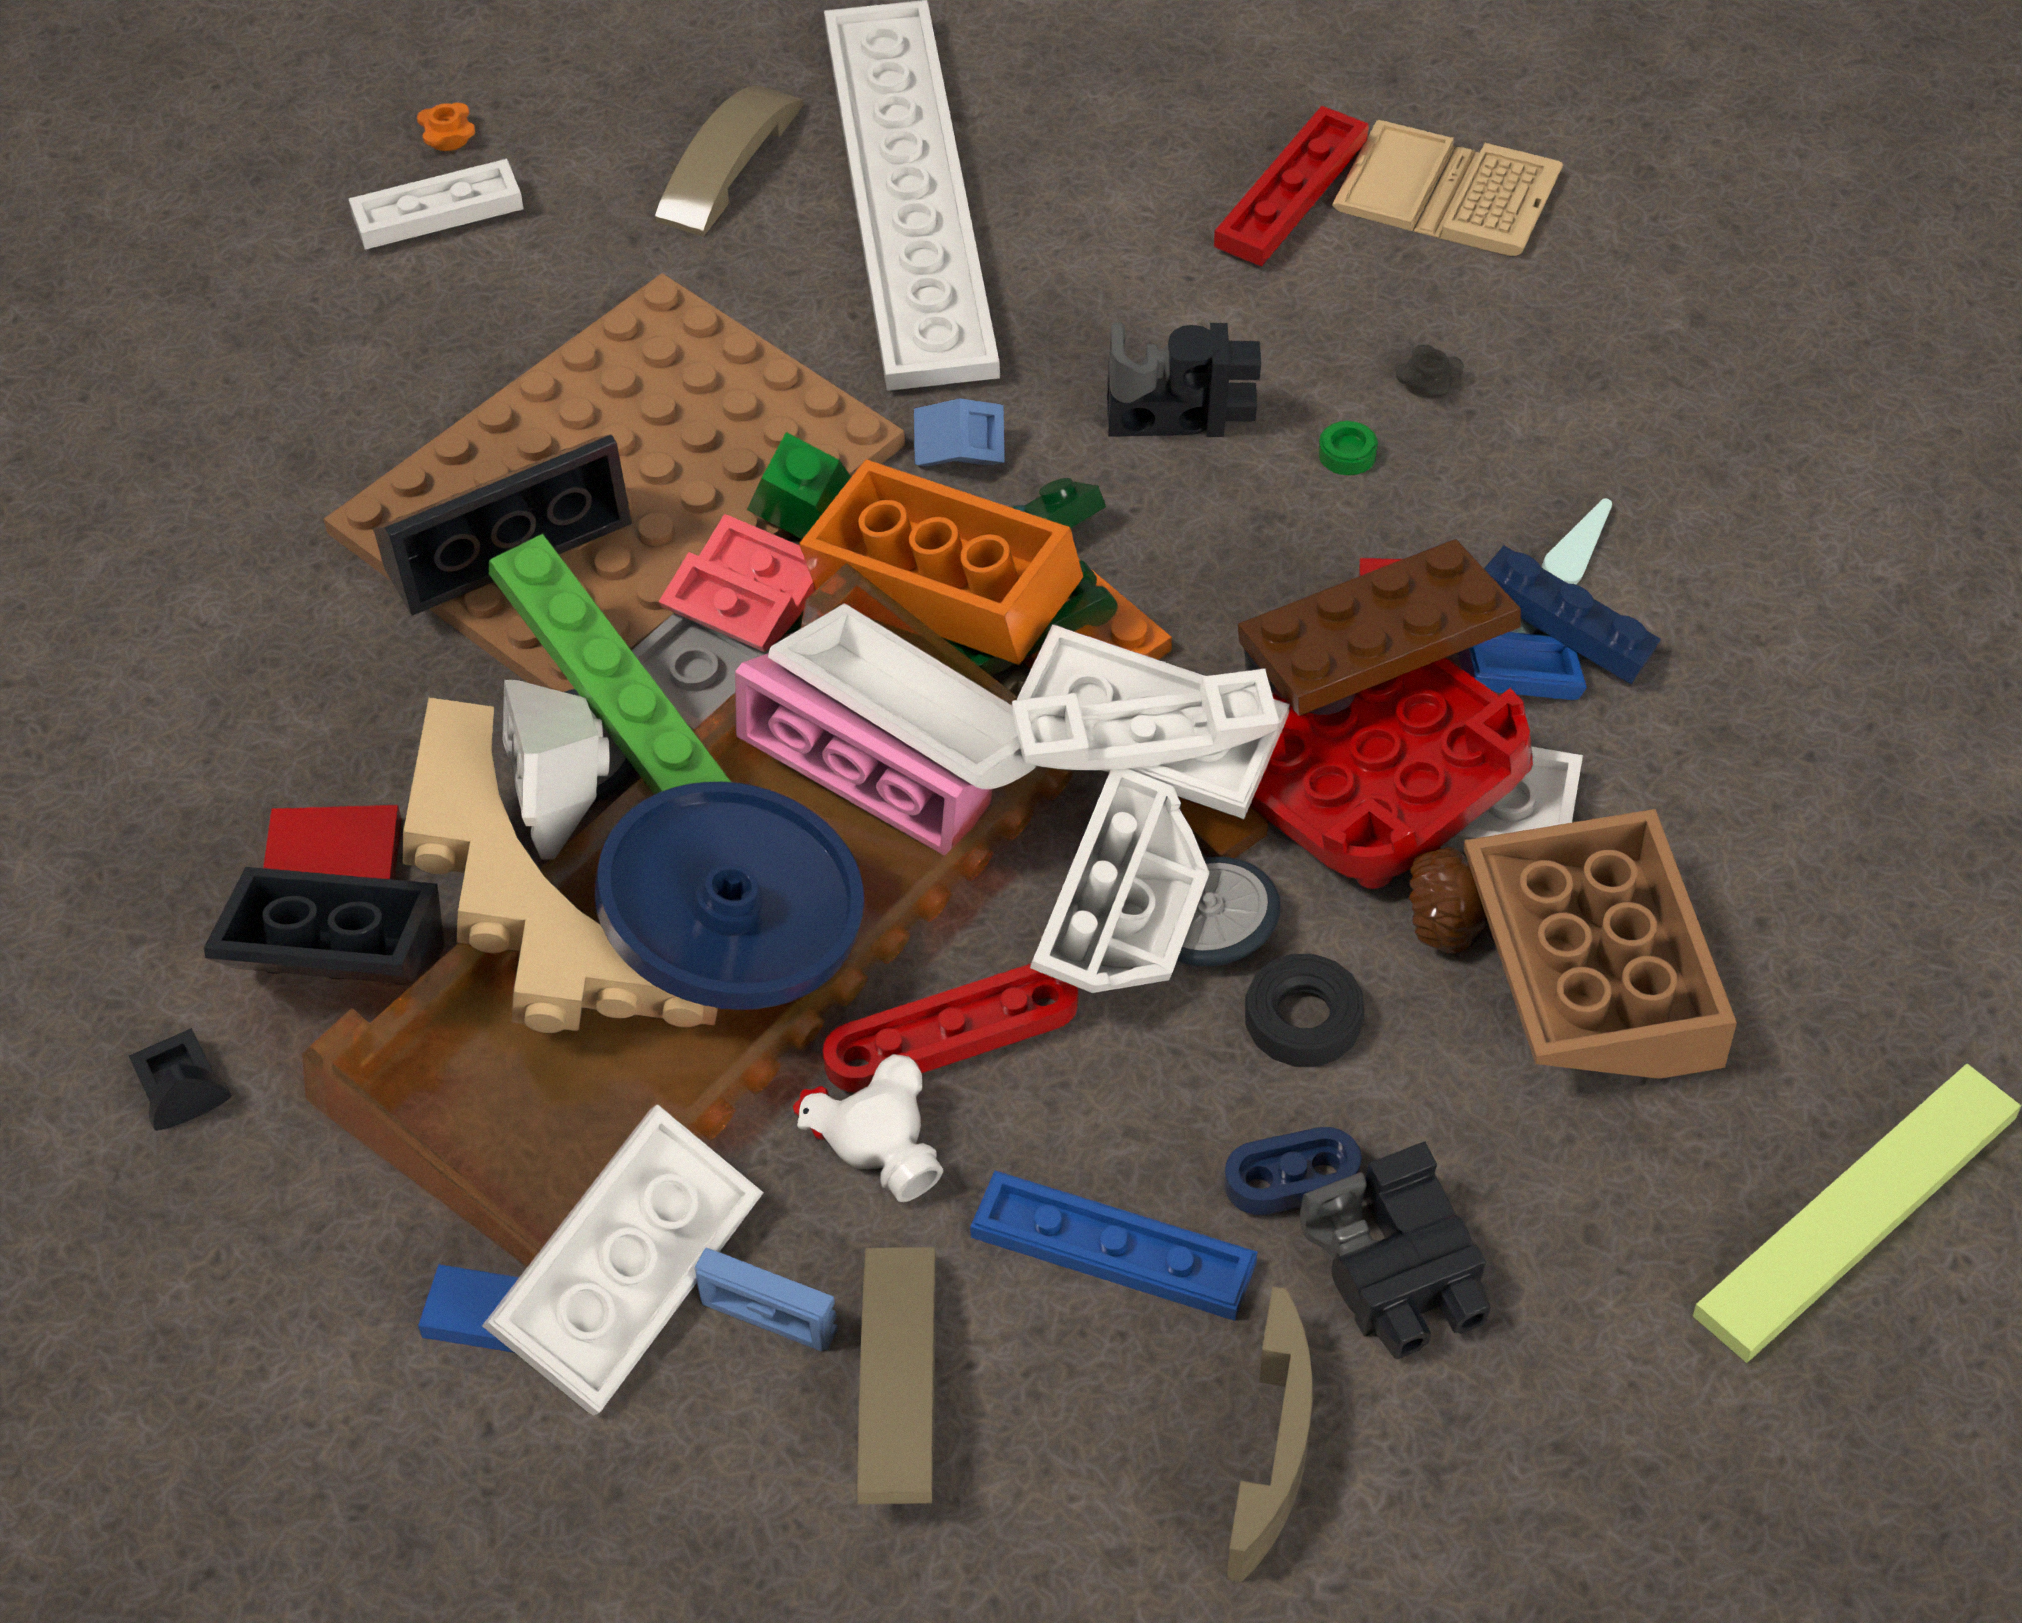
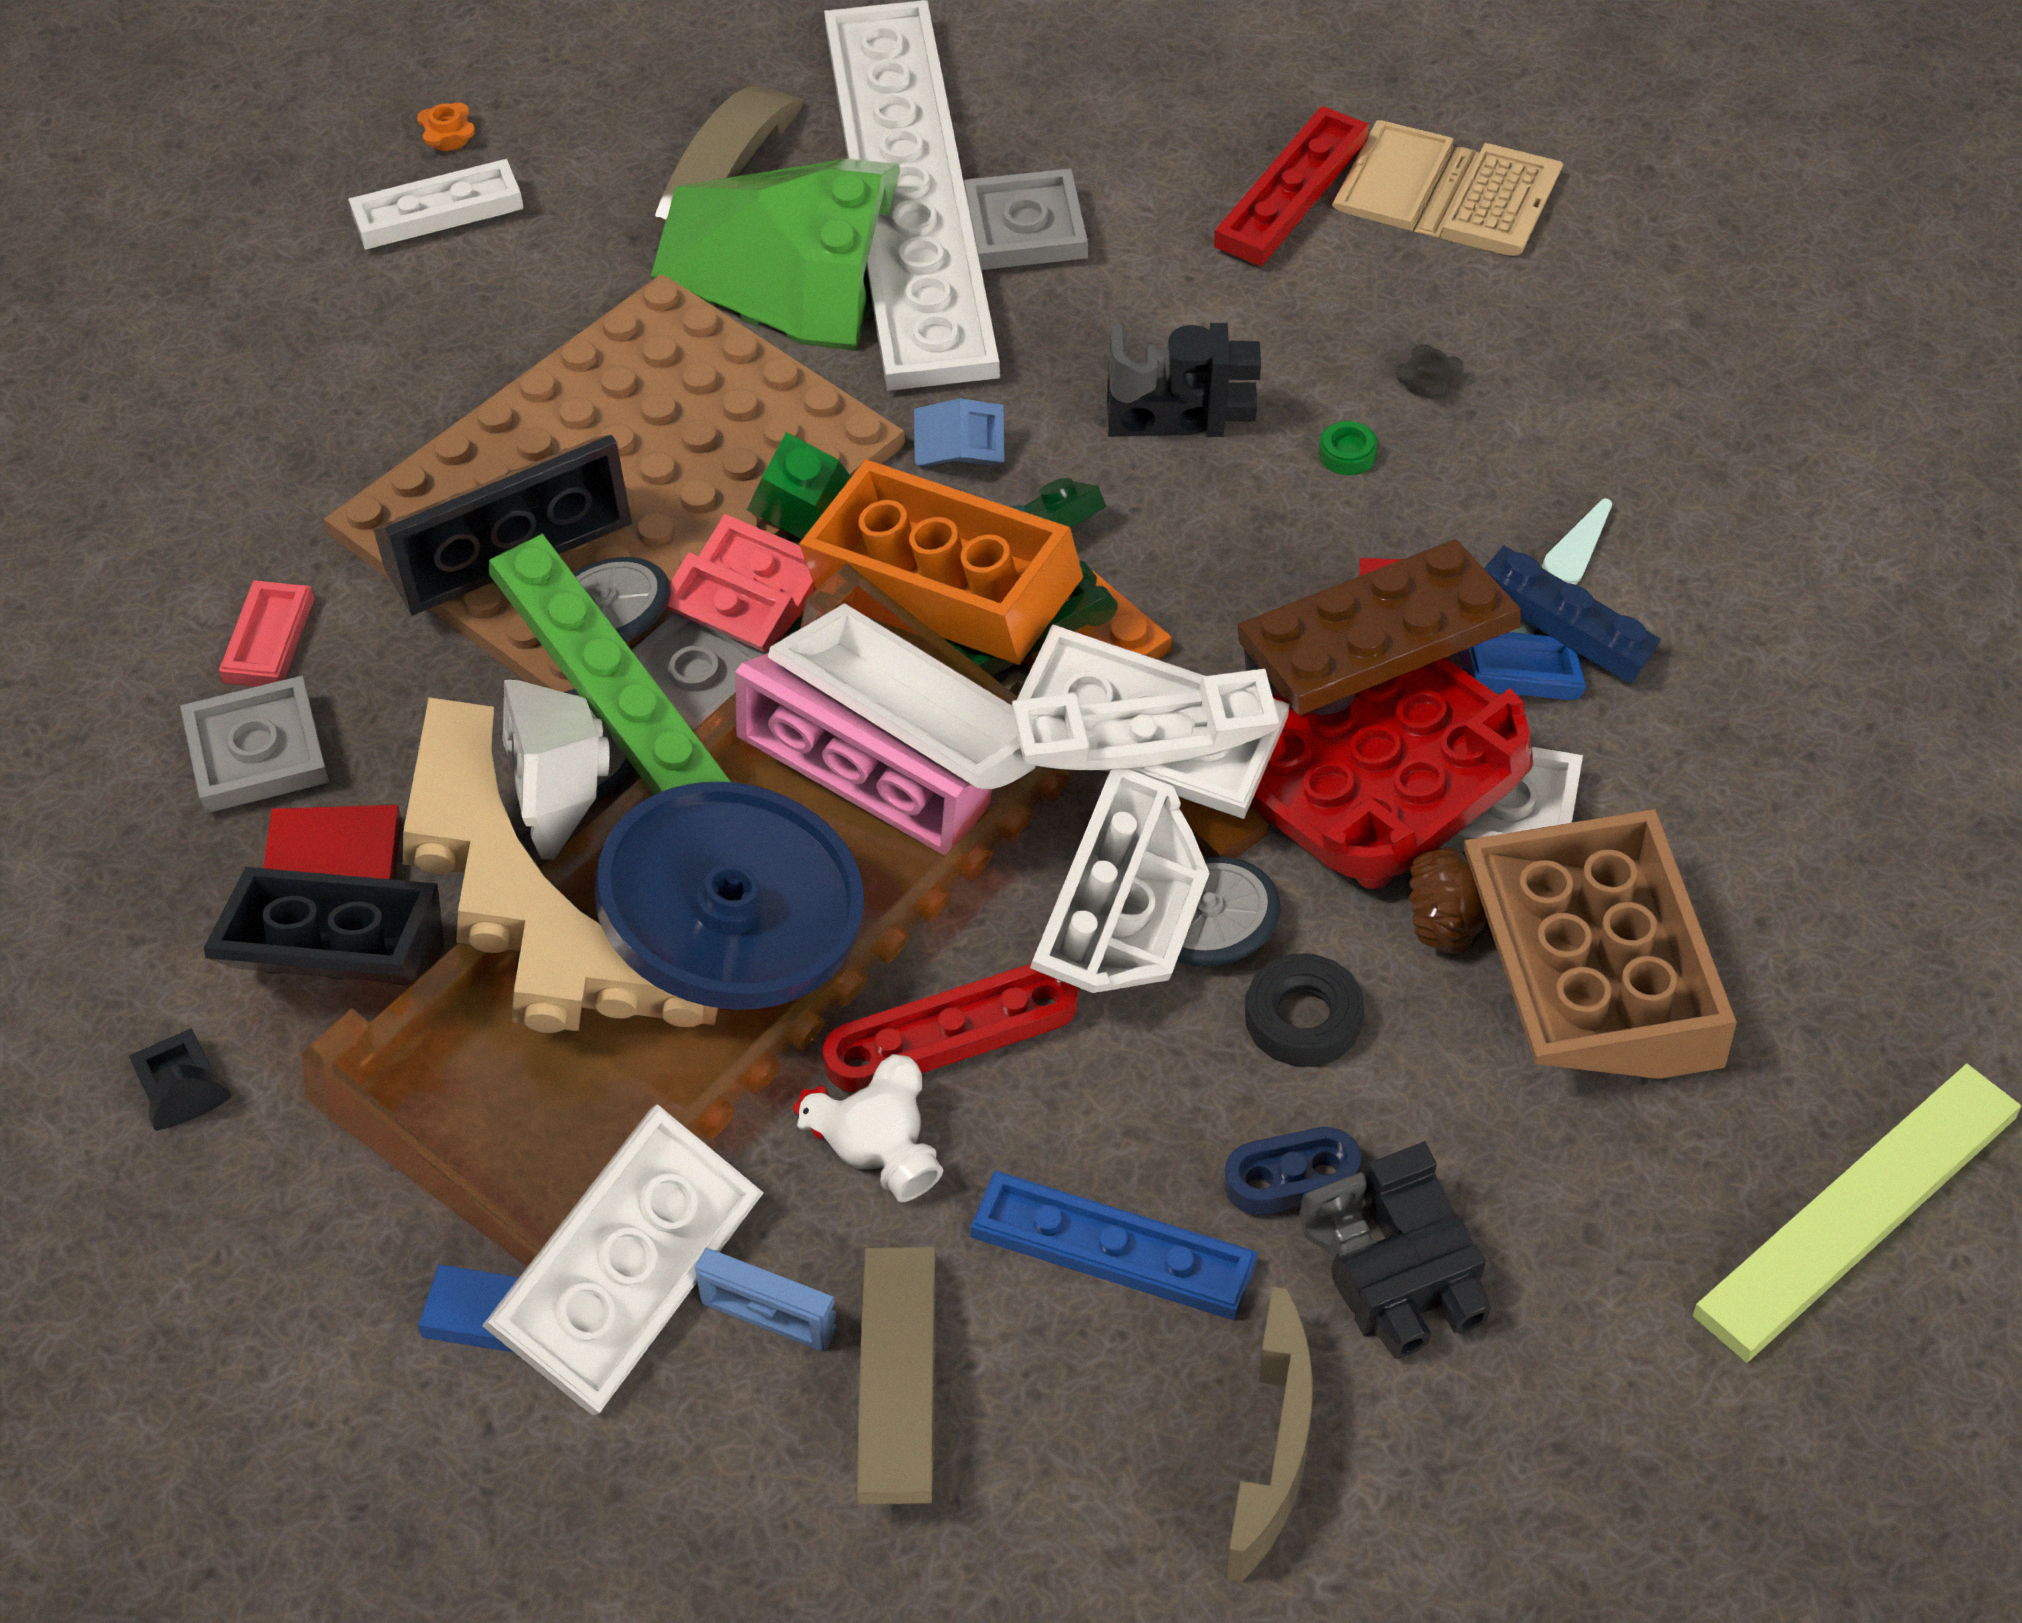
(253, 744): none -> light grey plate
(266, 633): none -> coral tile
(627, 592): none -> light grey wheel
(782, 245): none -> bright green wedge
(1026, 219): none -> light grey plate

